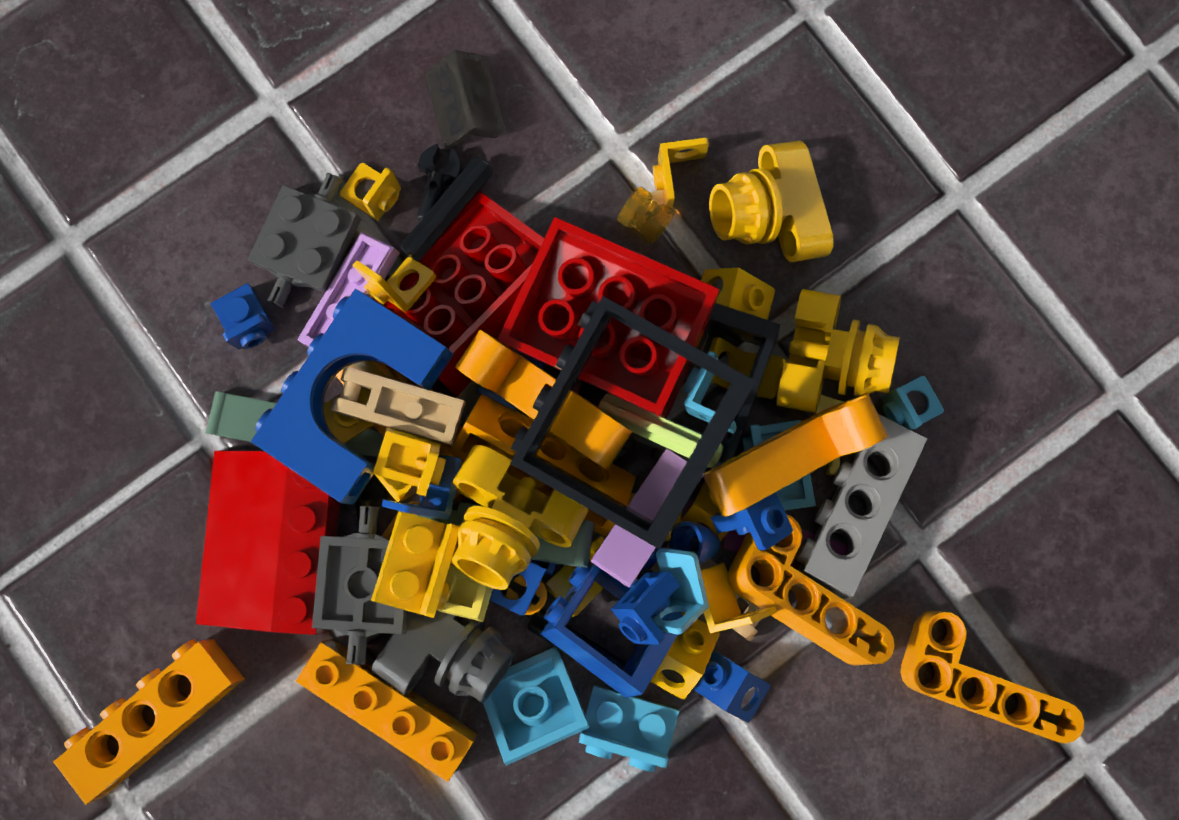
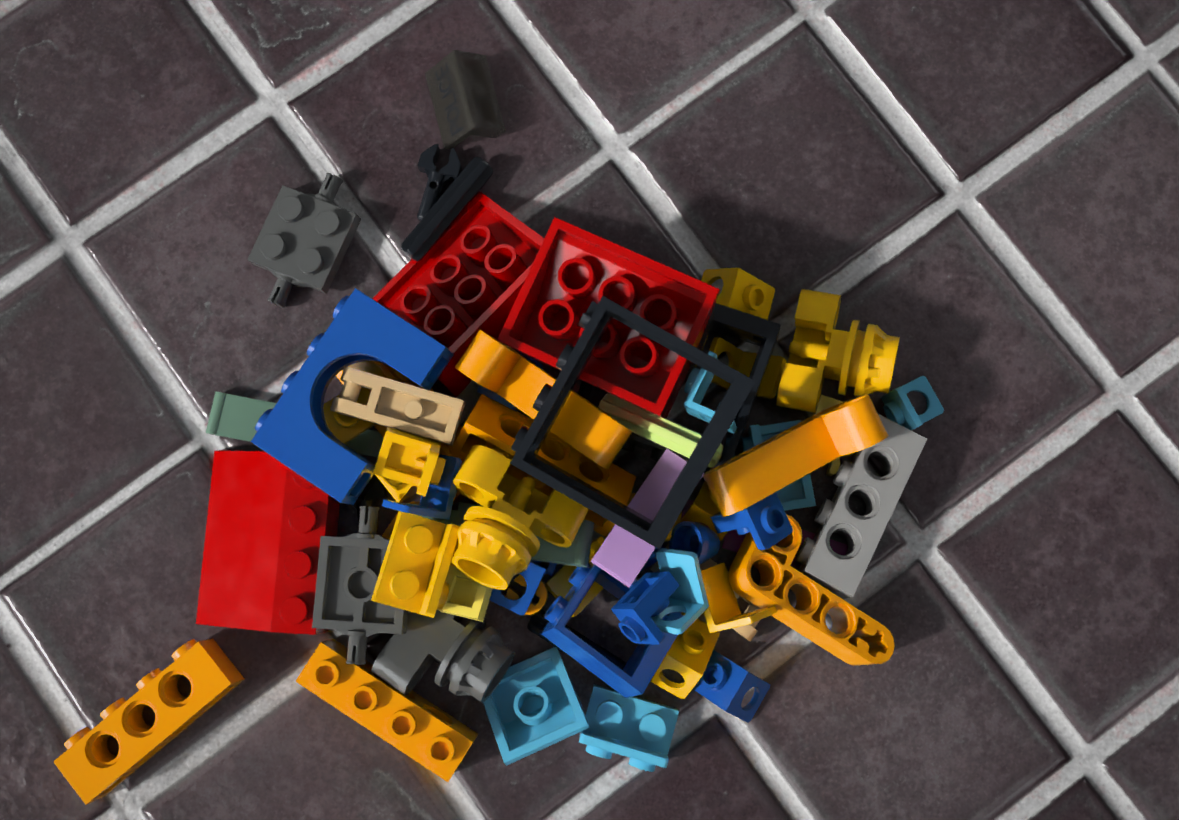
(243, 318): blue bracket -> none
(366, 250): lavender tile -> none
(380, 196): yellow bracket -> none
(390, 289): yellow bracket -> none
(646, 215): clear yellow wheel -> none
(669, 154): yellow bracket -> none
(775, 201): yellow beam -> none
(990, 690): light orange beam -> none

